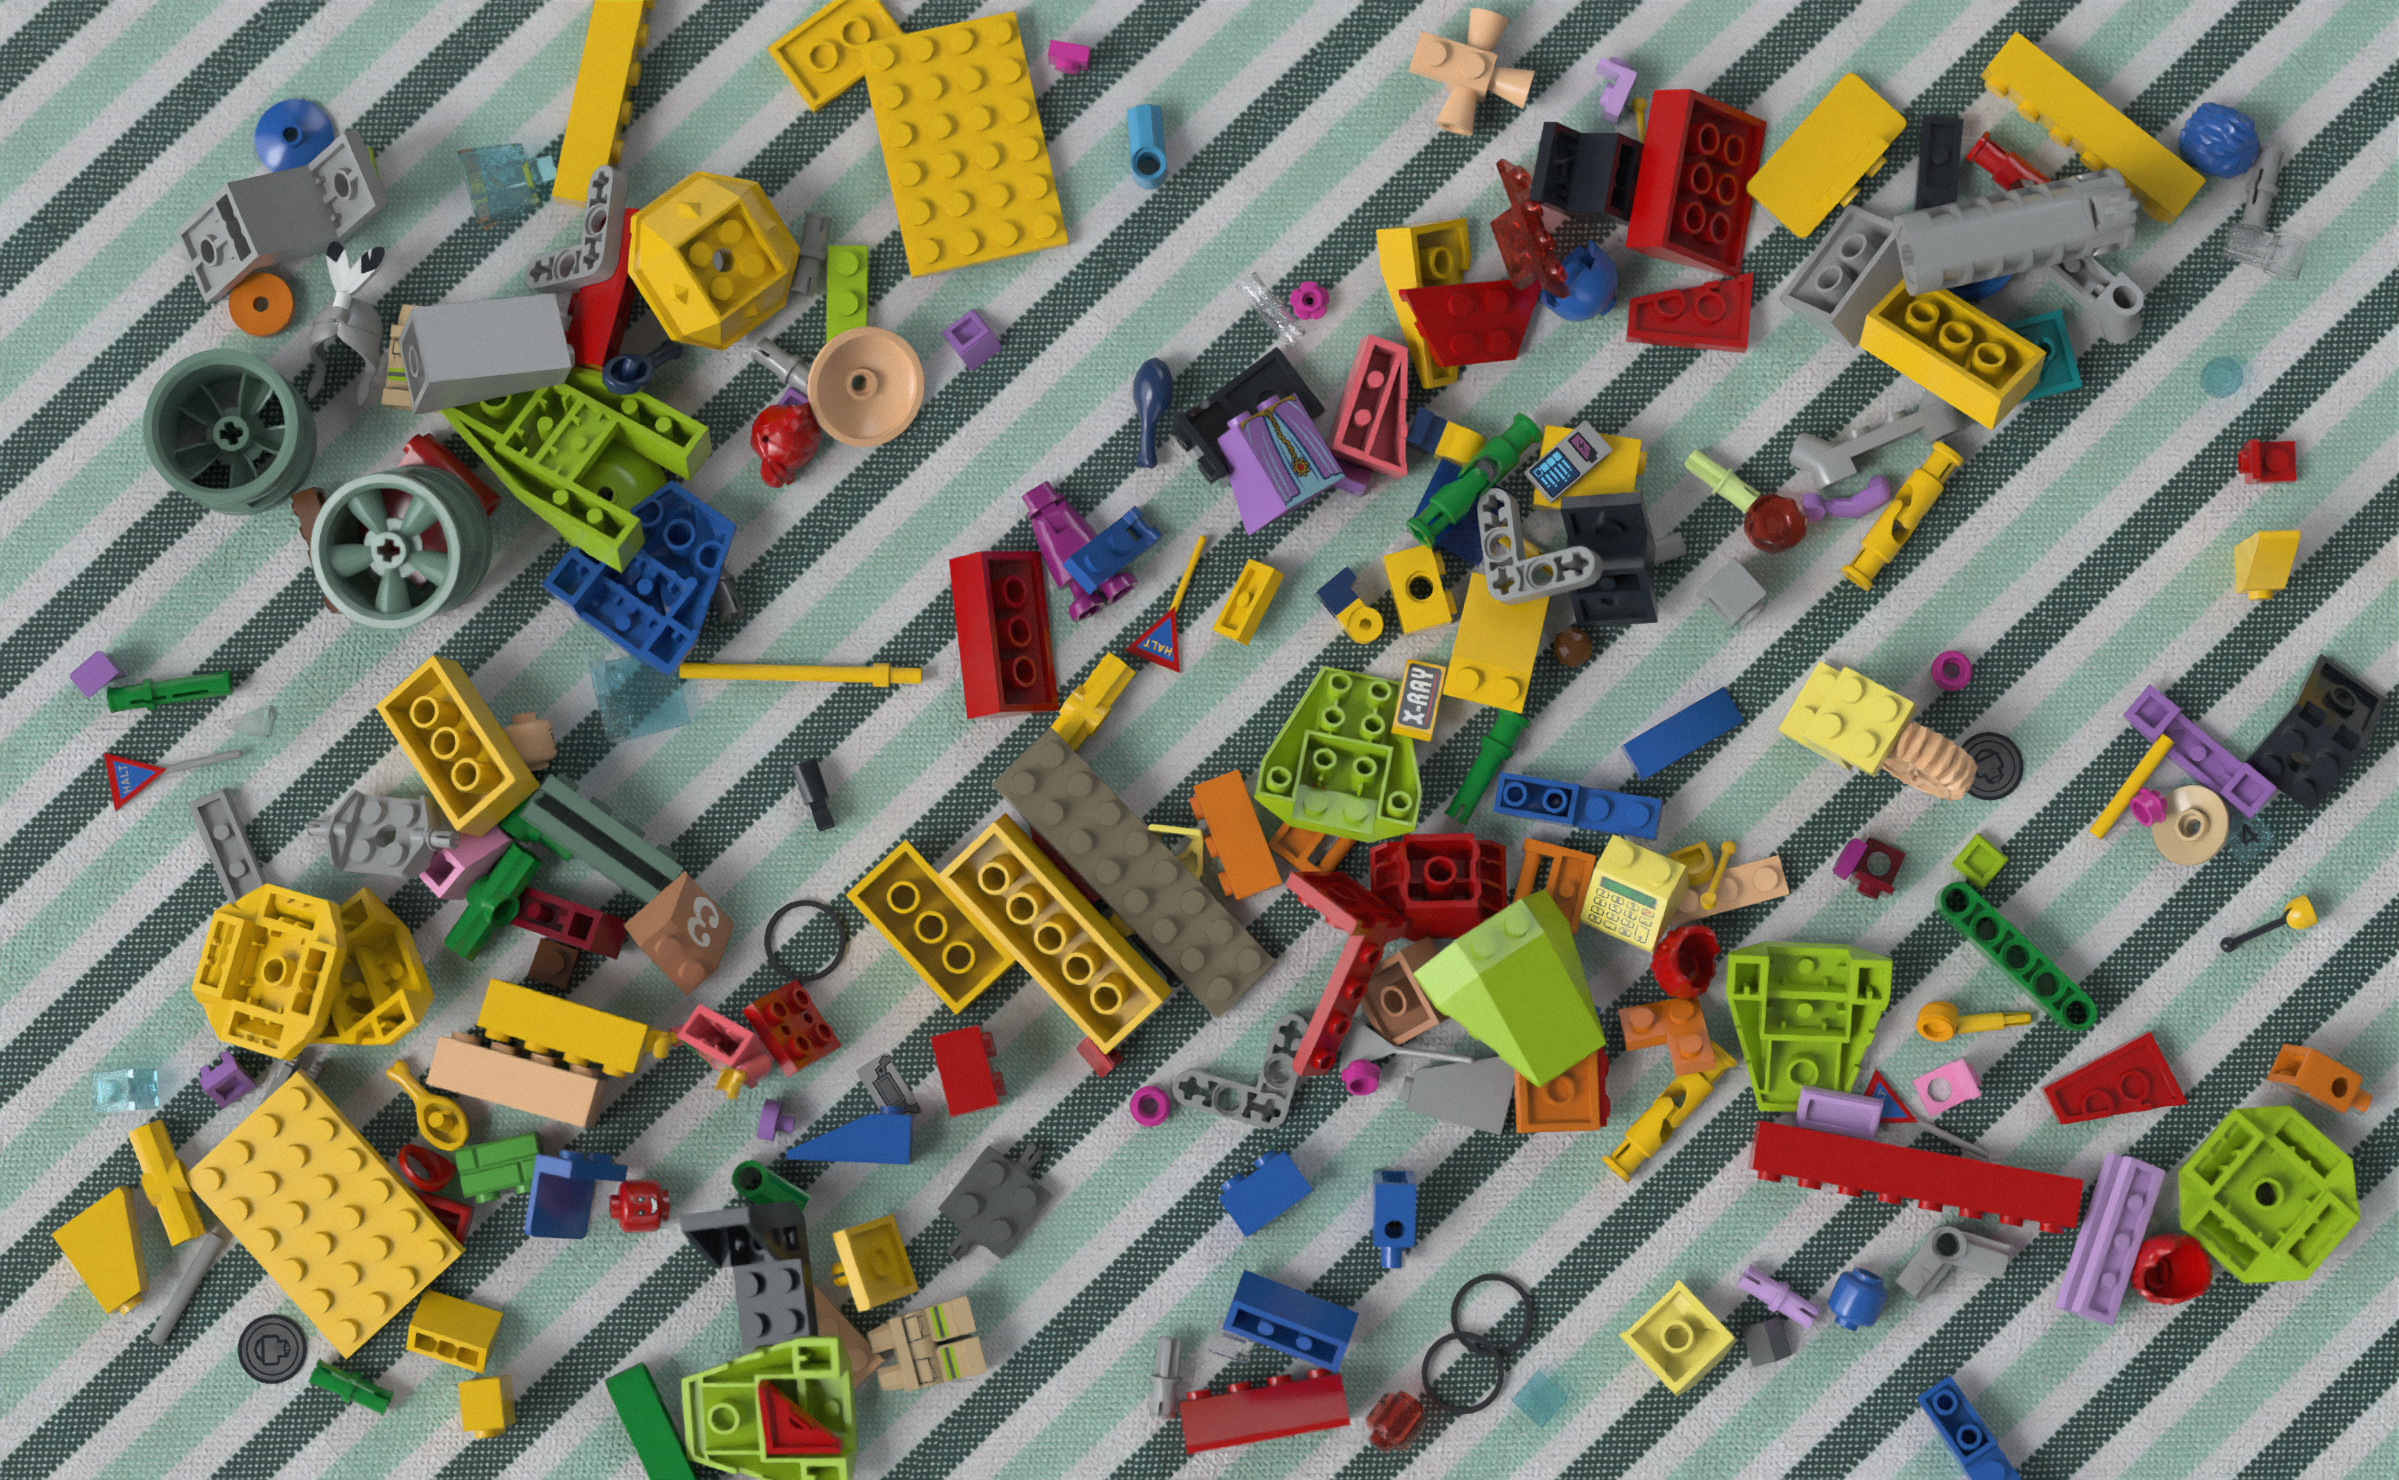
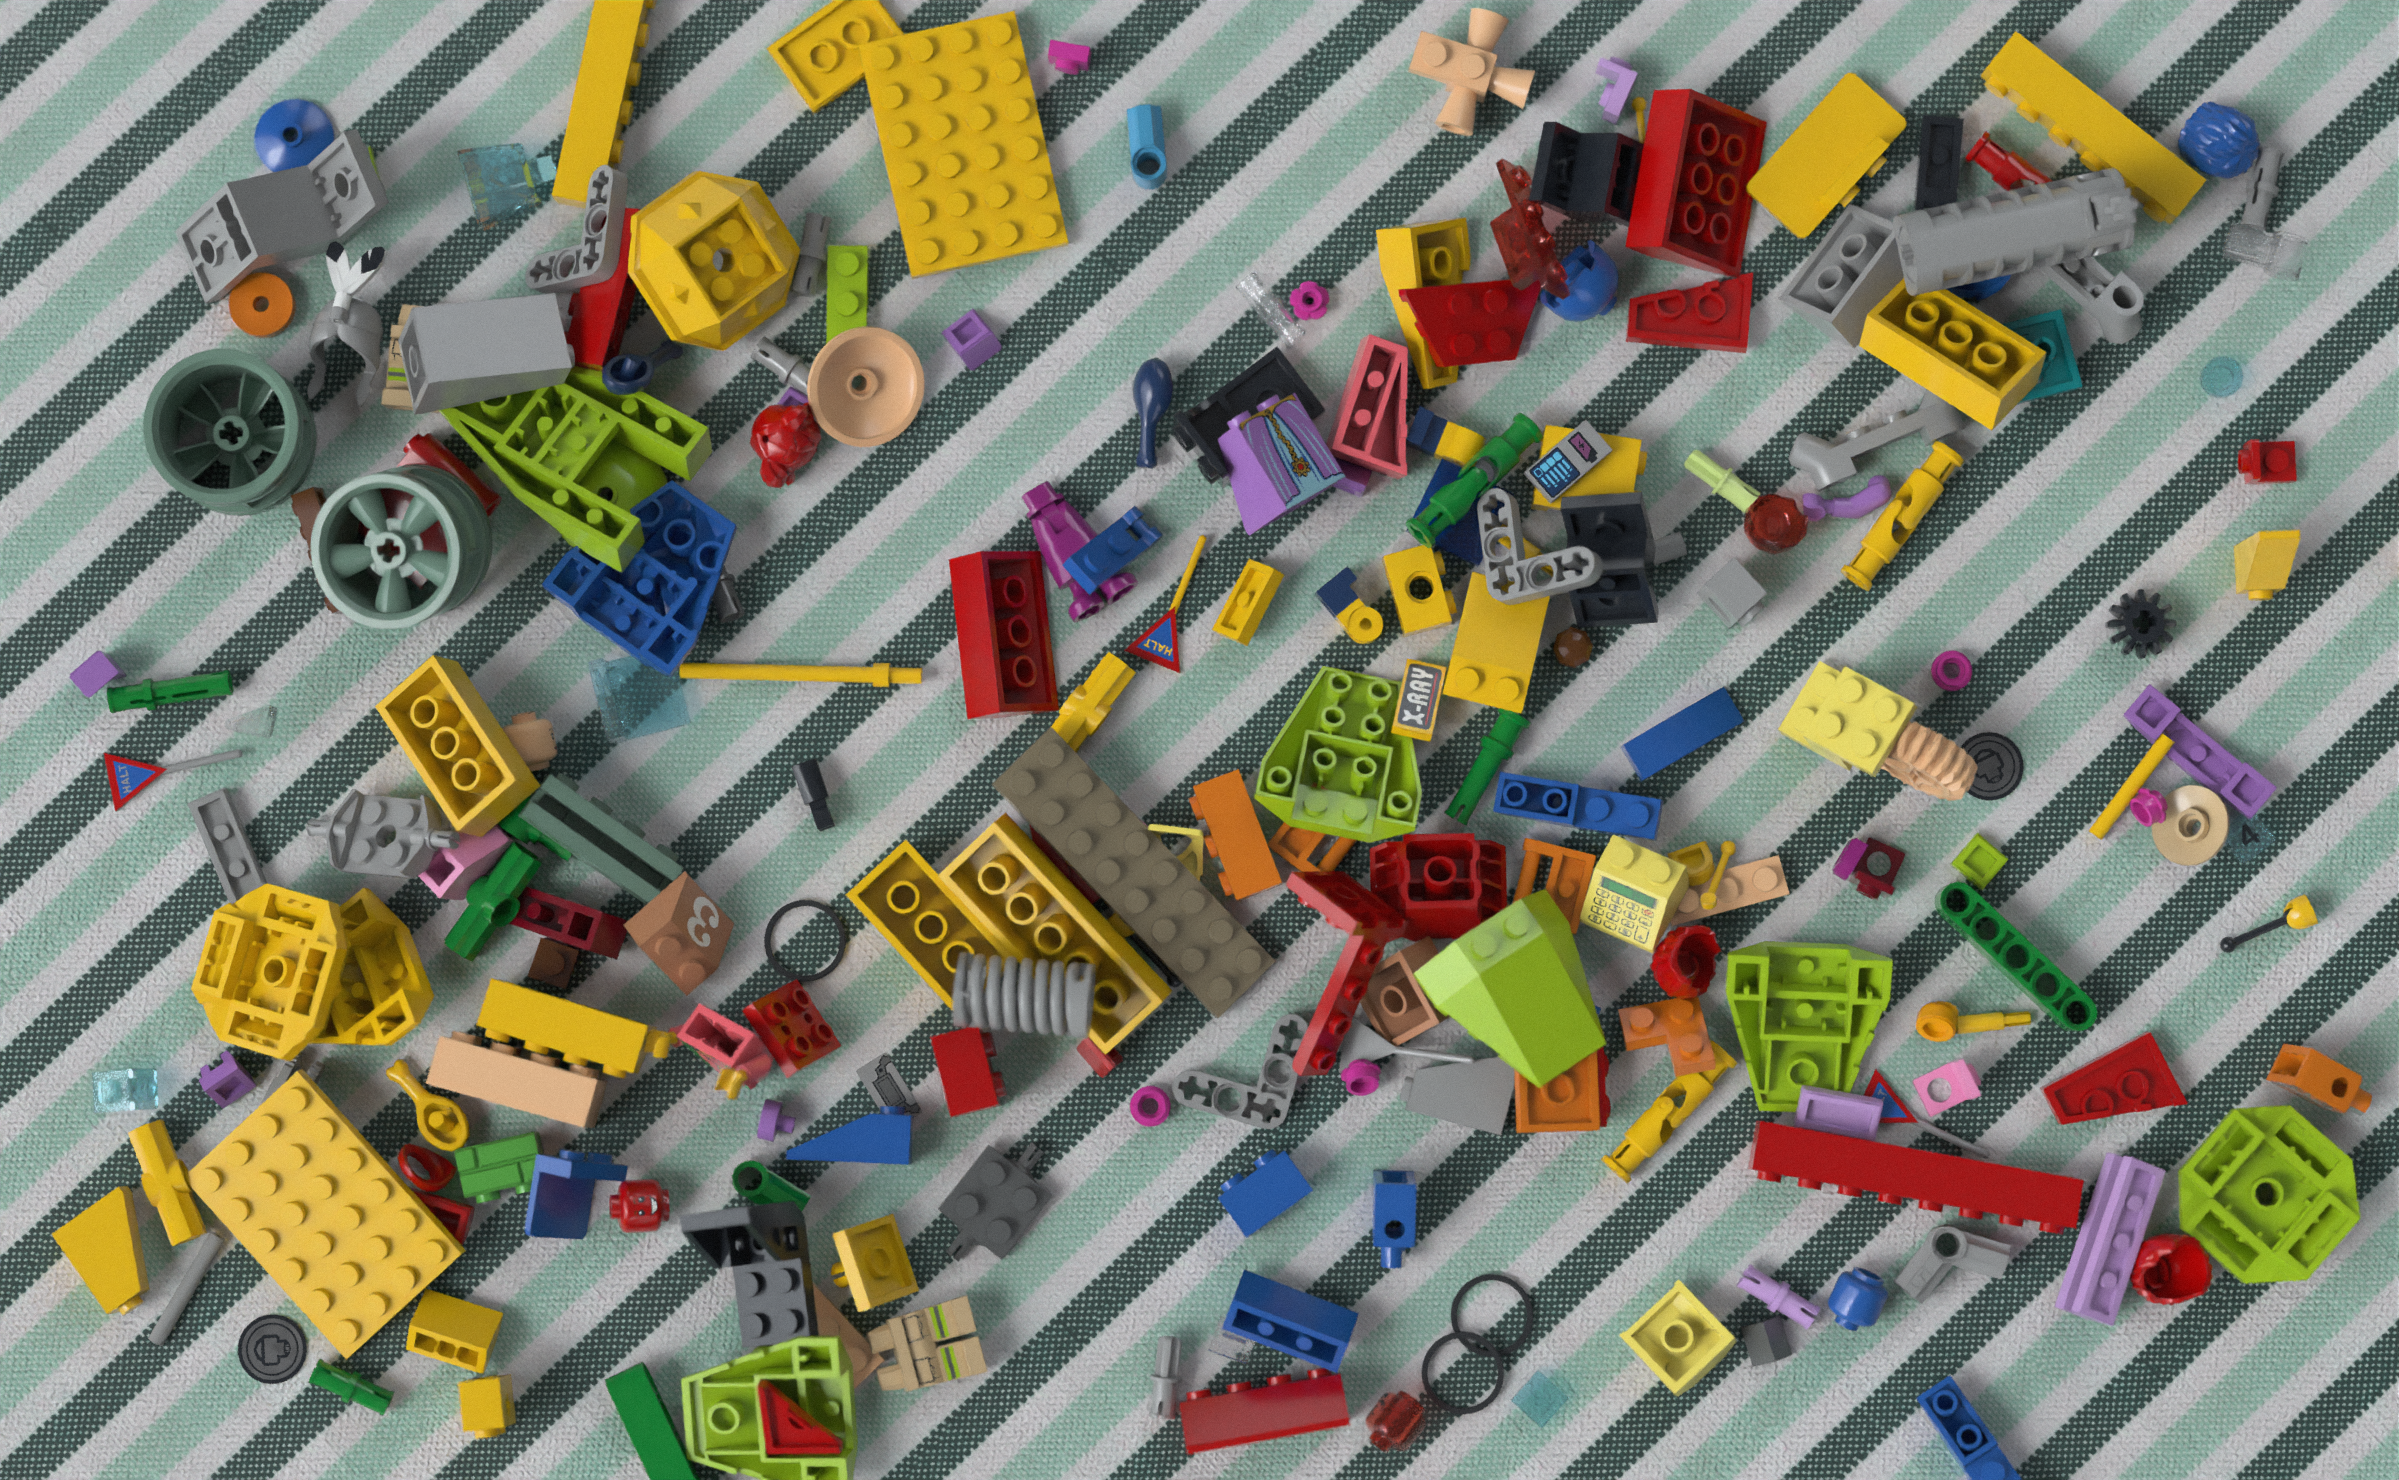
(1025, 1008): none -> light grey piece
(2132, 610): none -> black gear
(2328, 724): black bracket -> none

